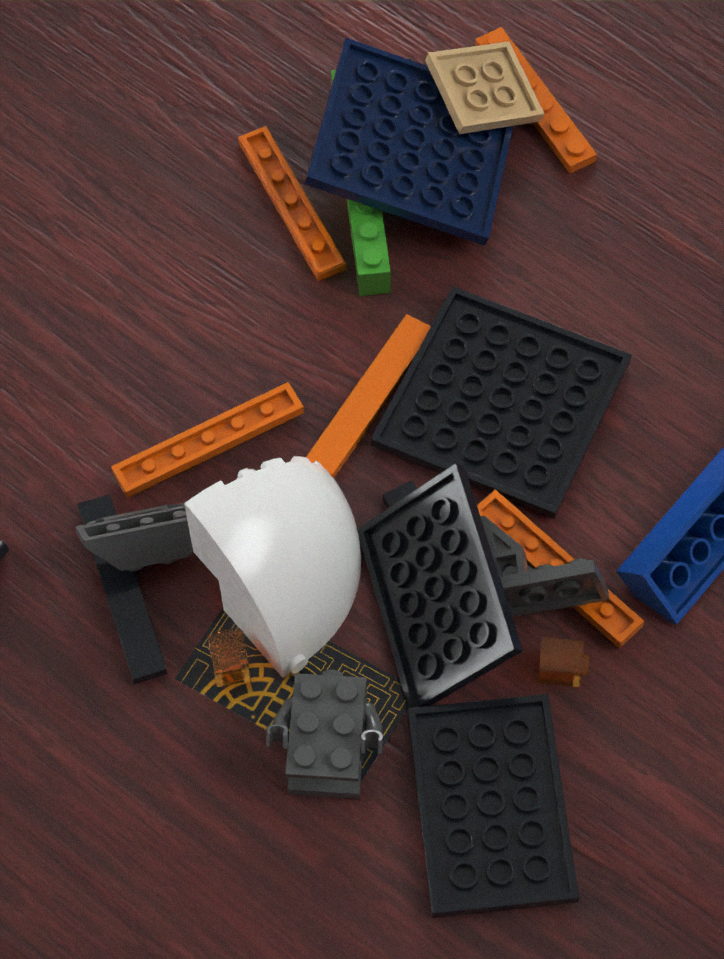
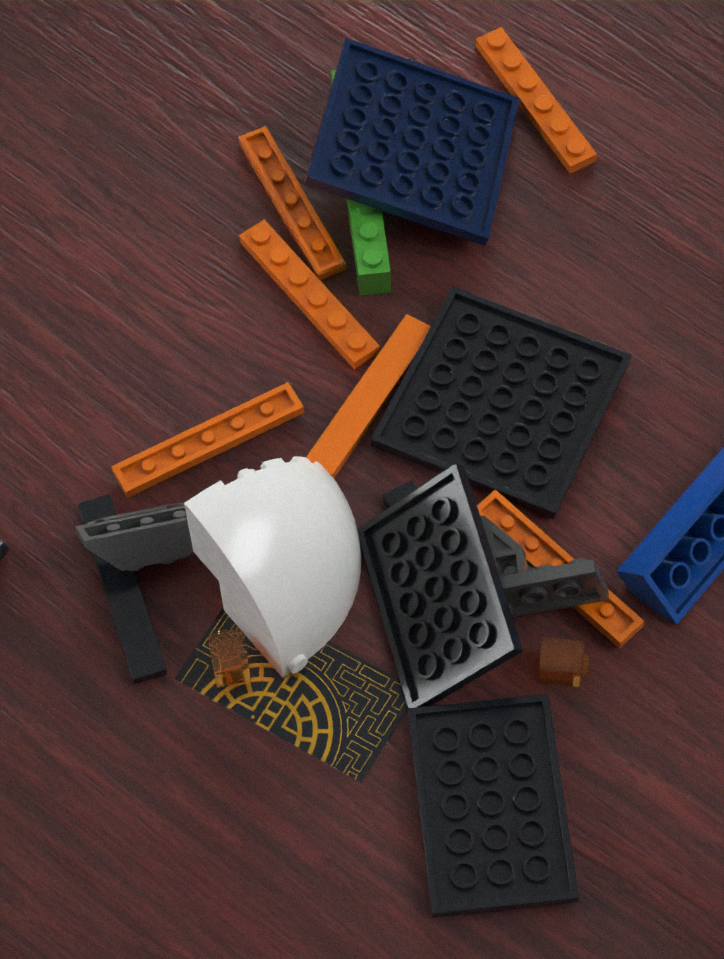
(309, 294): none -> orange plate
(327, 734): dark grey torso -> none
(484, 87): tan plate -> none

